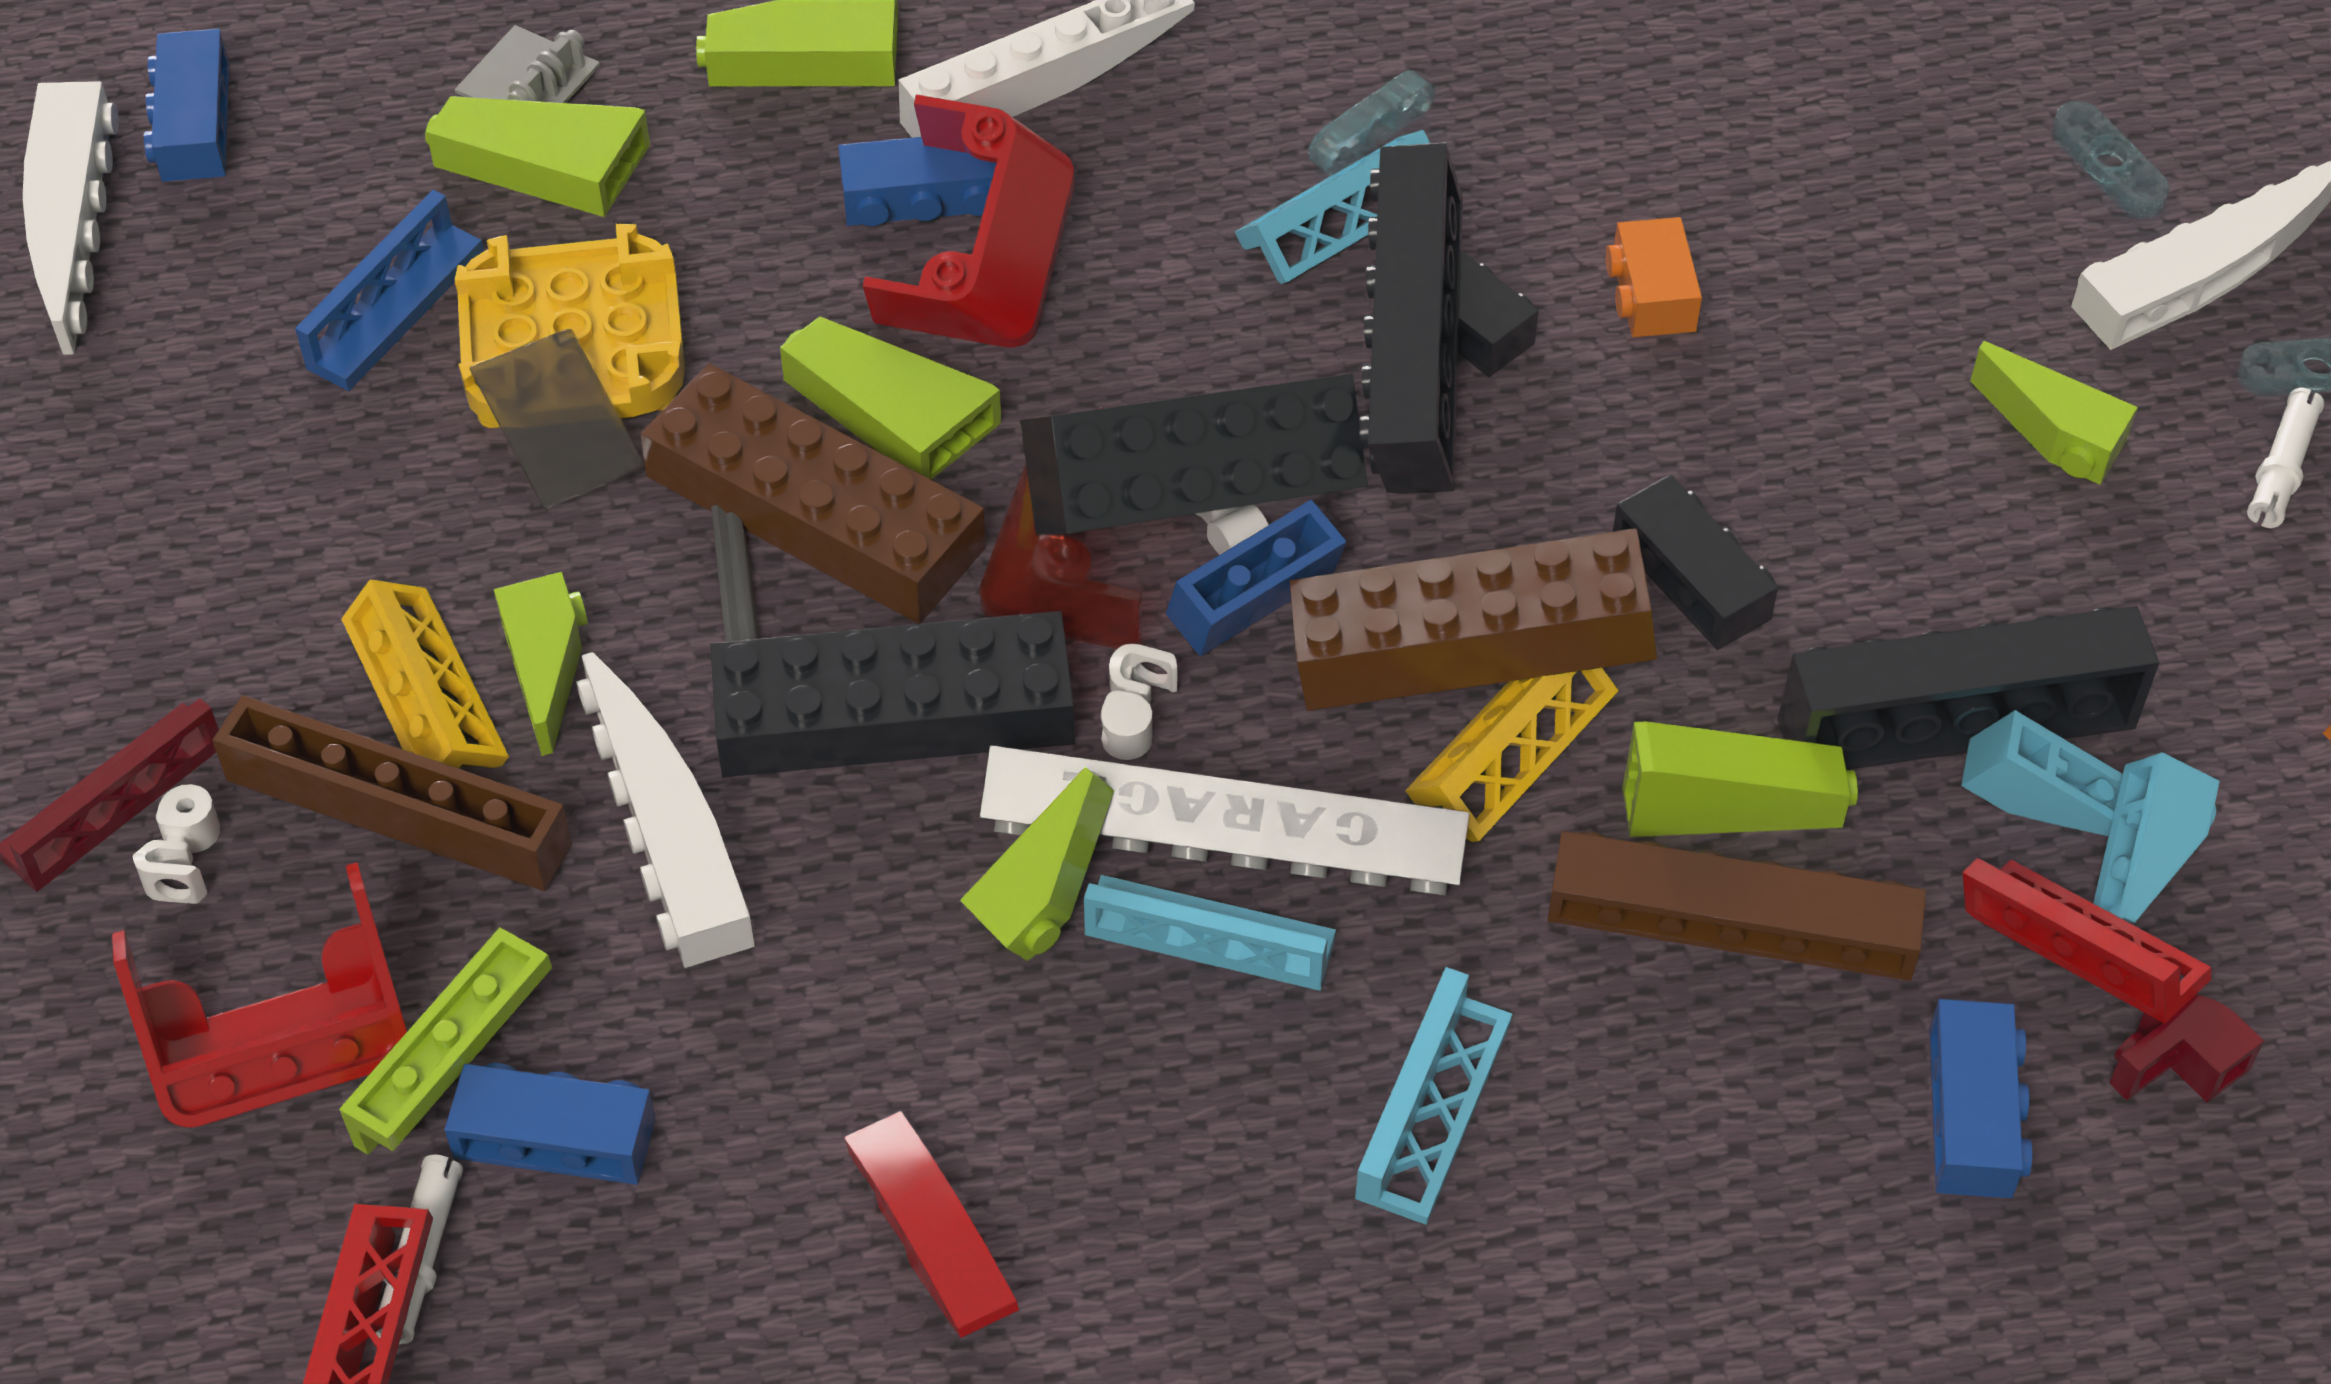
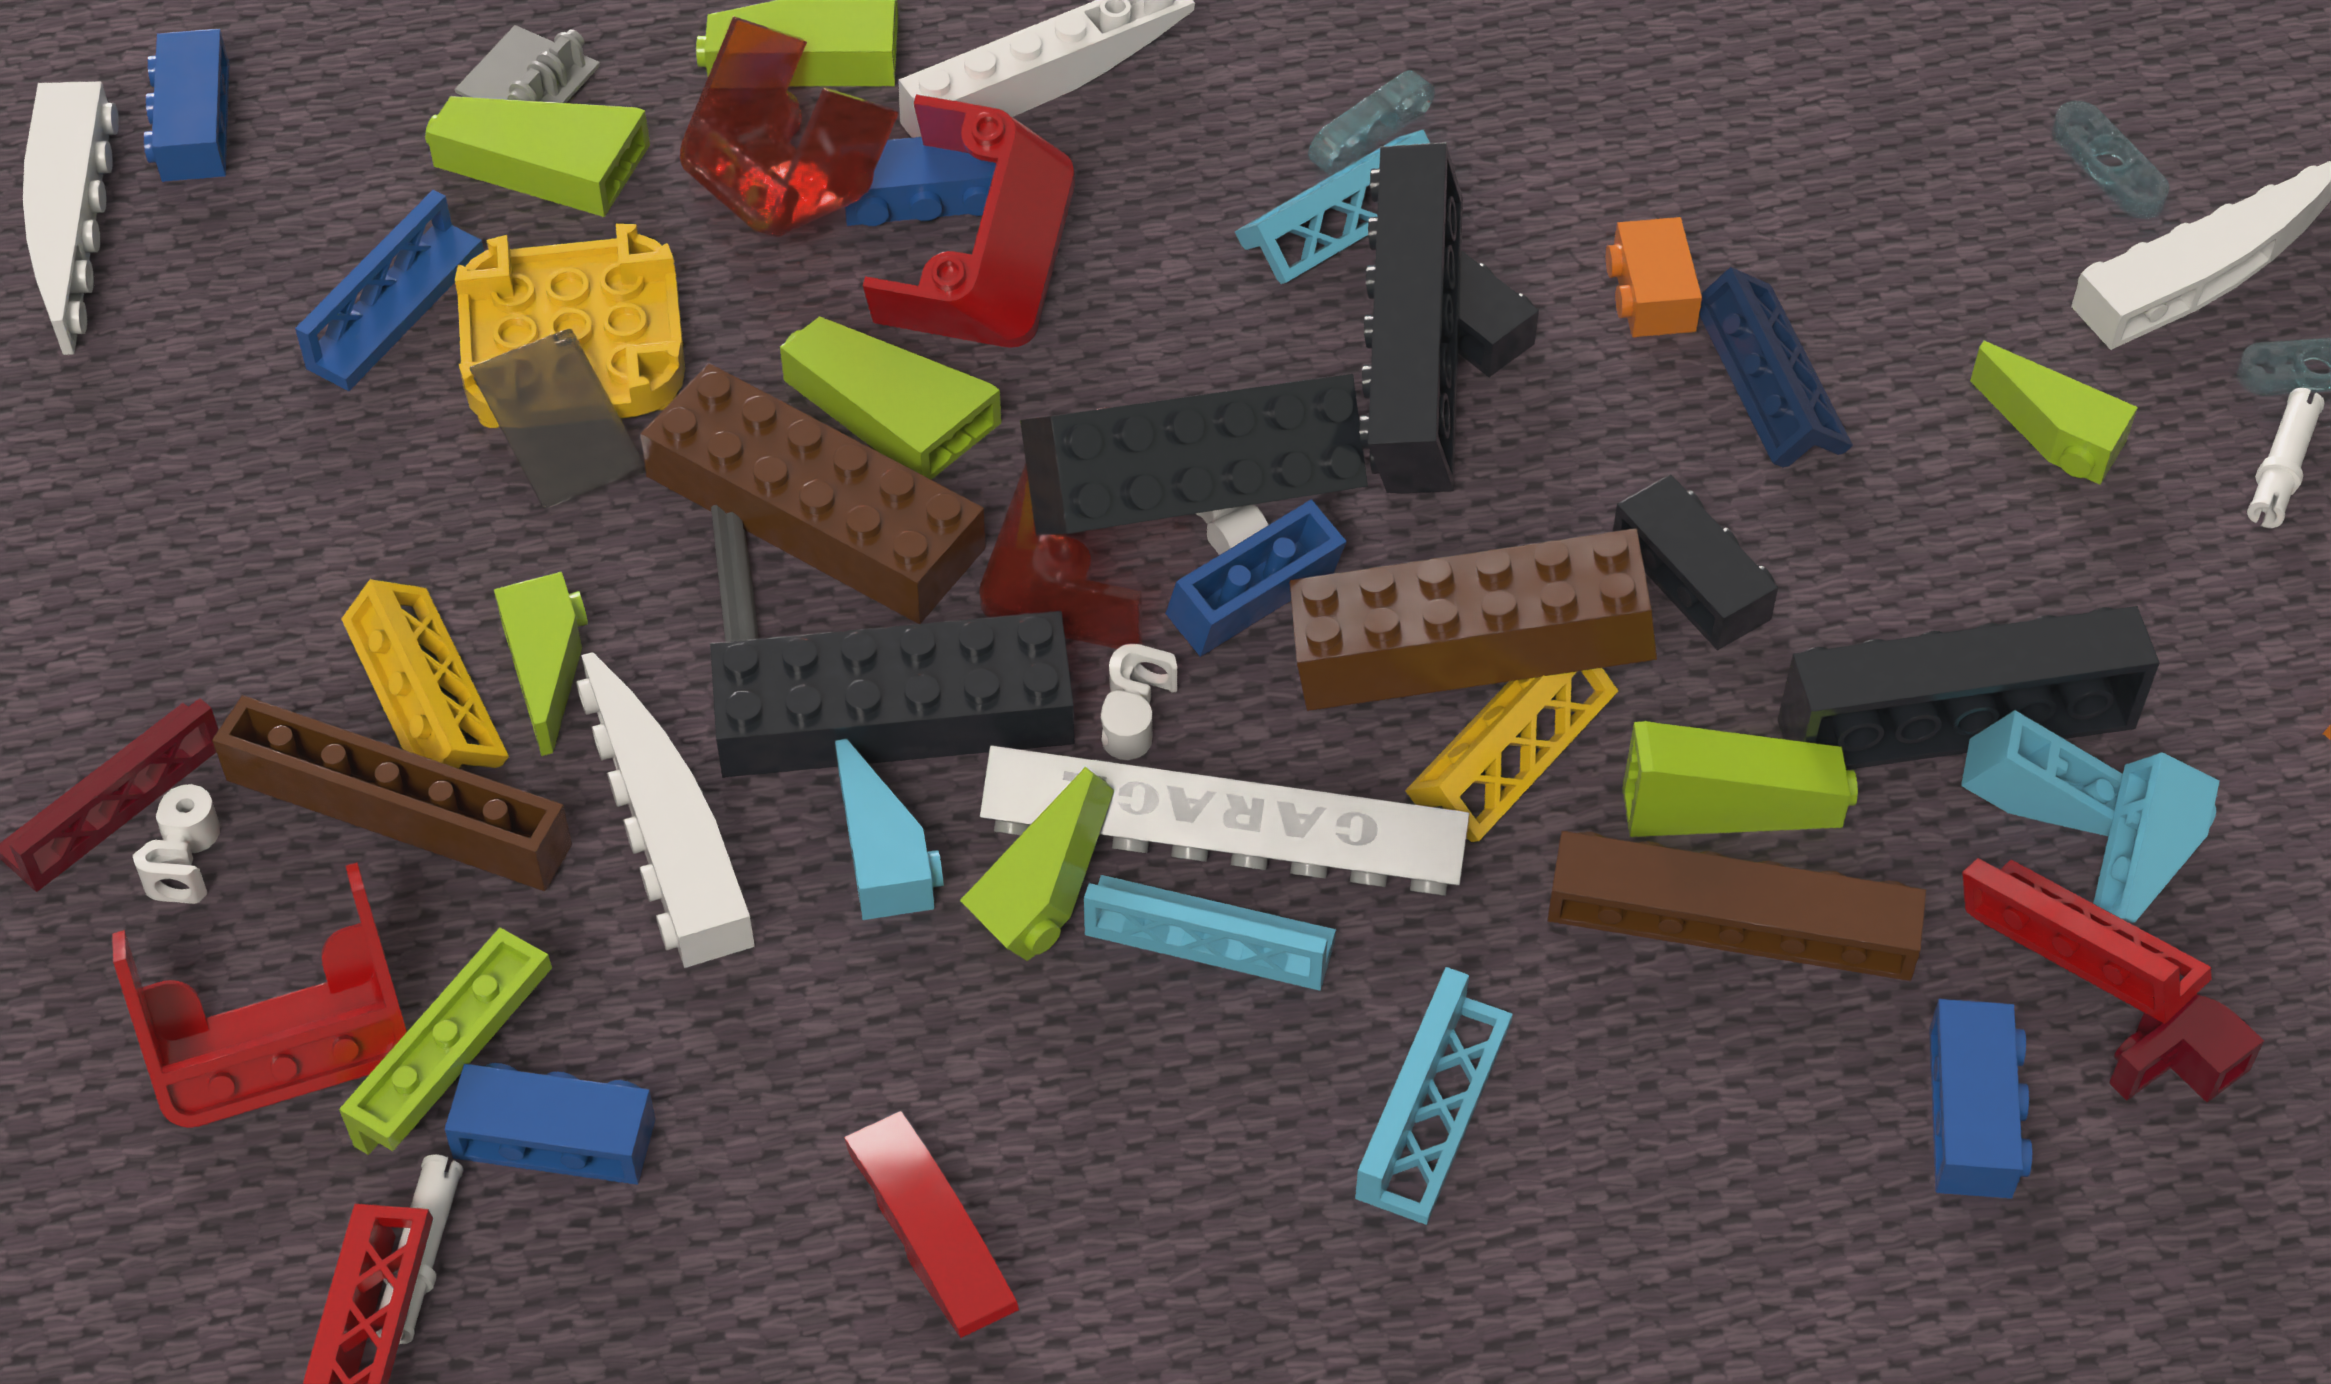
(745, 128): none -> clear red windscreen
(886, 843): none -> medium azure slope
(1770, 368): none -> dark blue fence

